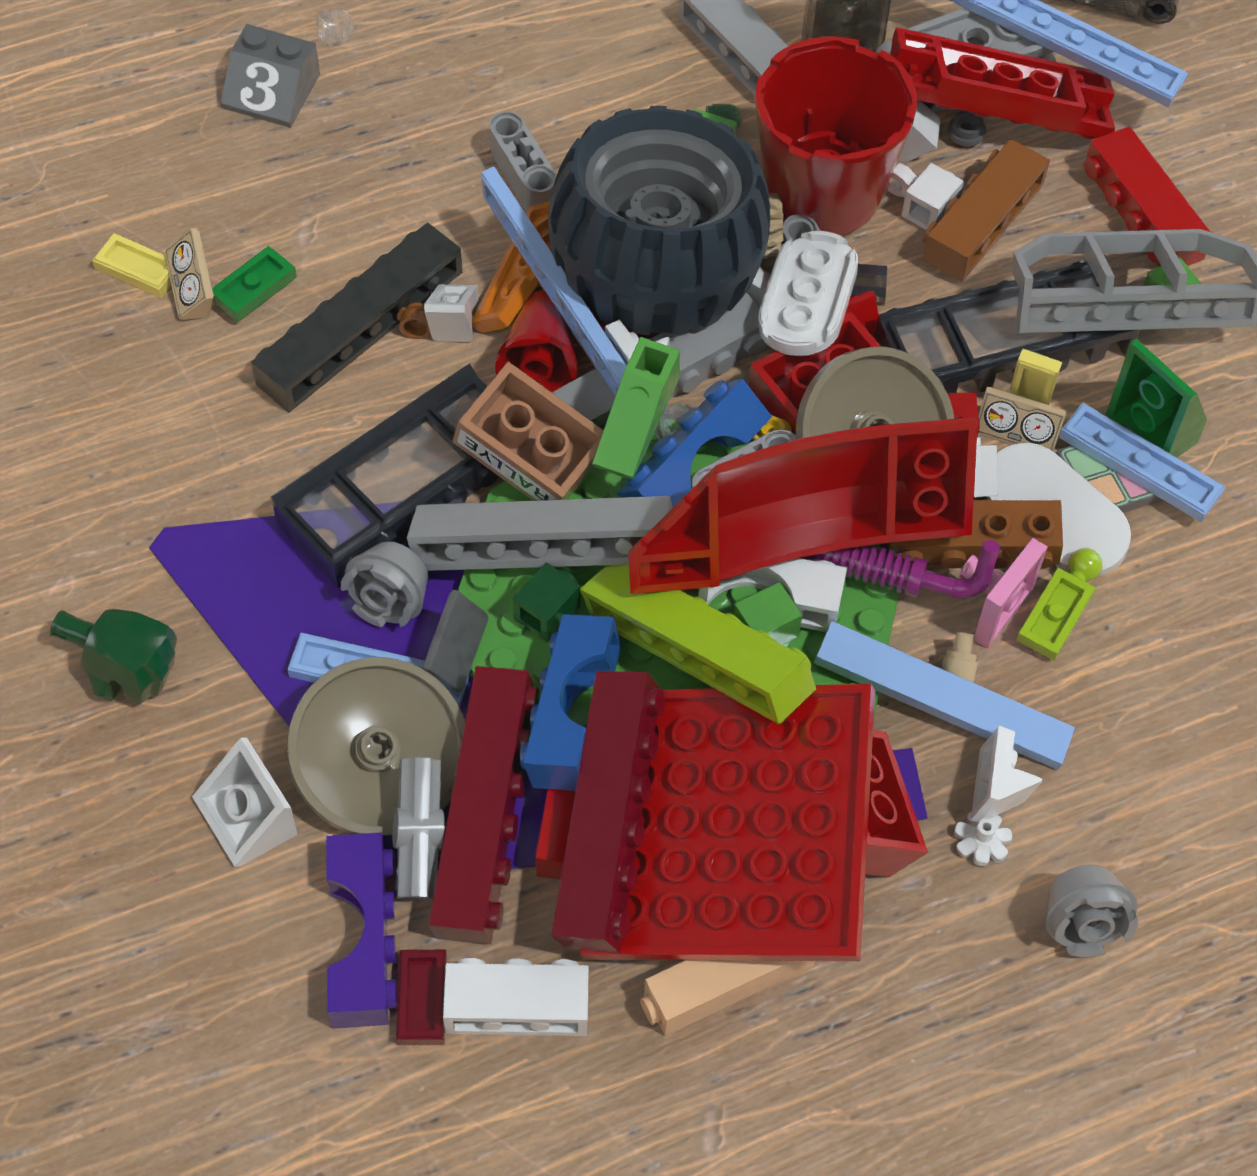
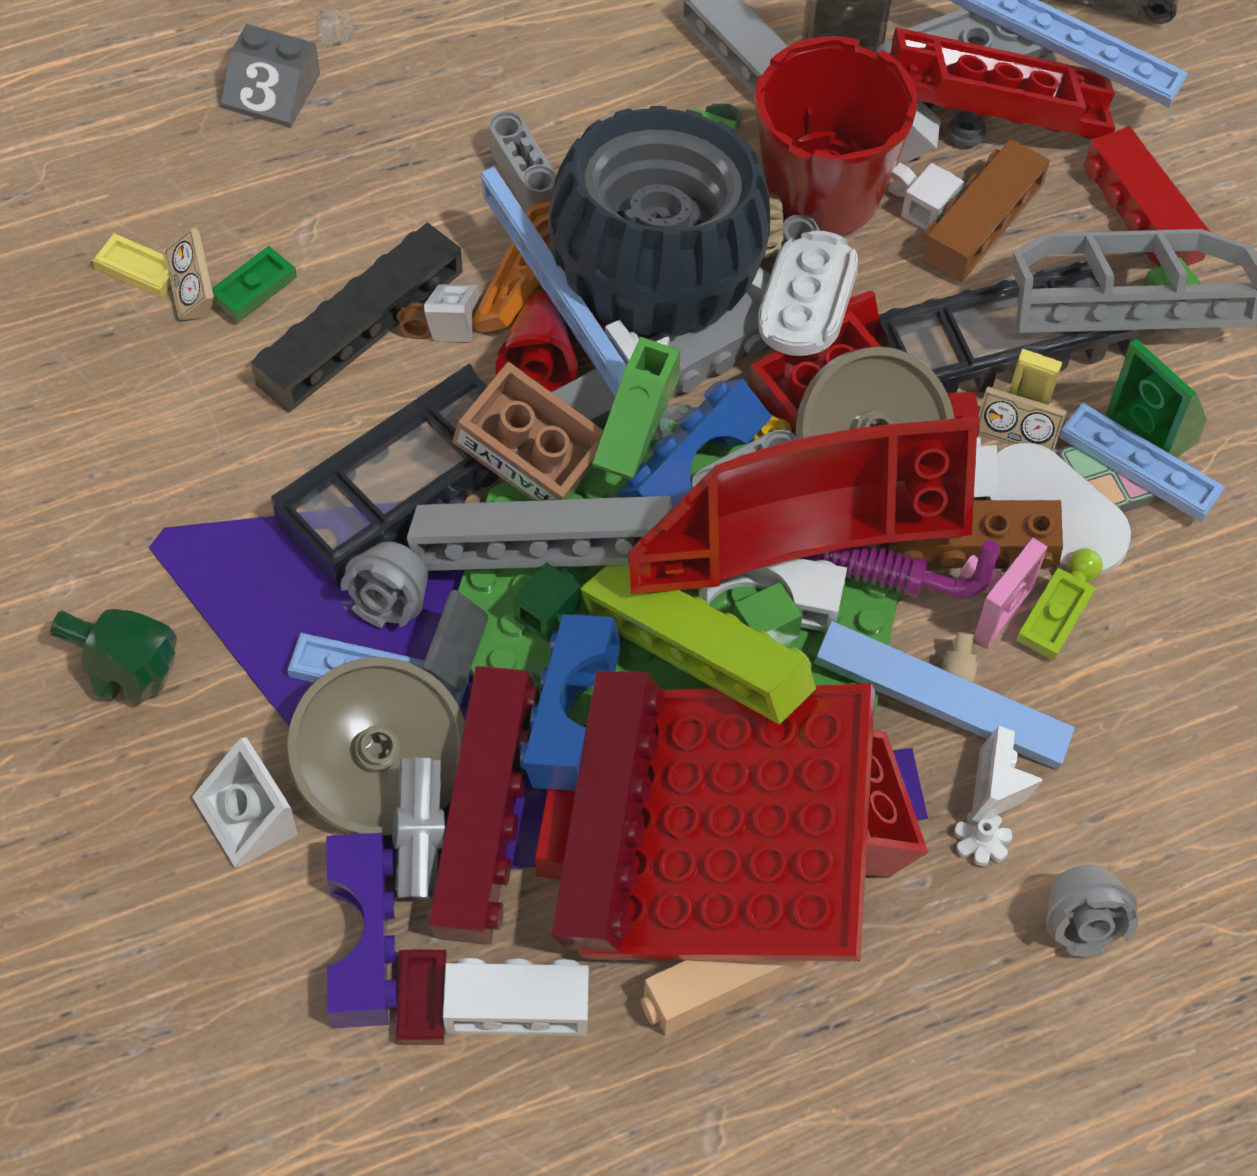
(871, 278): tile -> none

